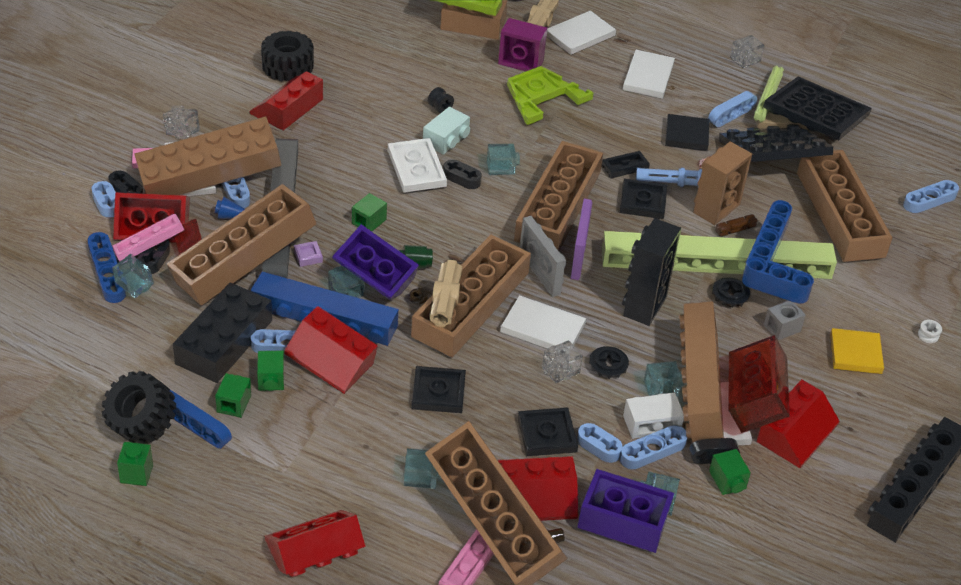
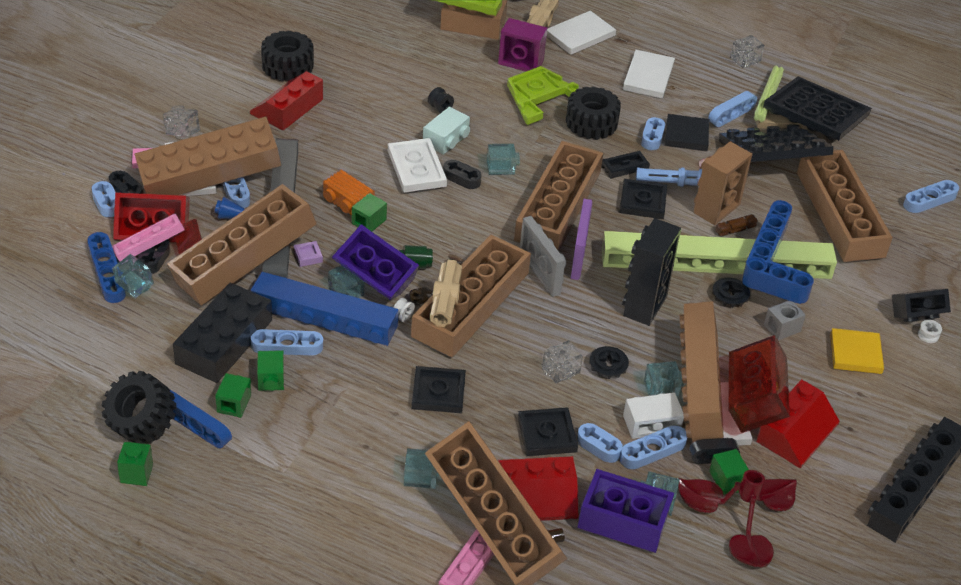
(316, 542): red slope -> none
(331, 350): red slope -> none
(344, 190): none -> orange brick
(405, 309): none -> white bush
(542, 323): white tile -> none
(593, 112): none -> black tyre
(655, 134): none -> light blue beam
(774, 493): none -> dark red plant
(921, 303): none -> black brick

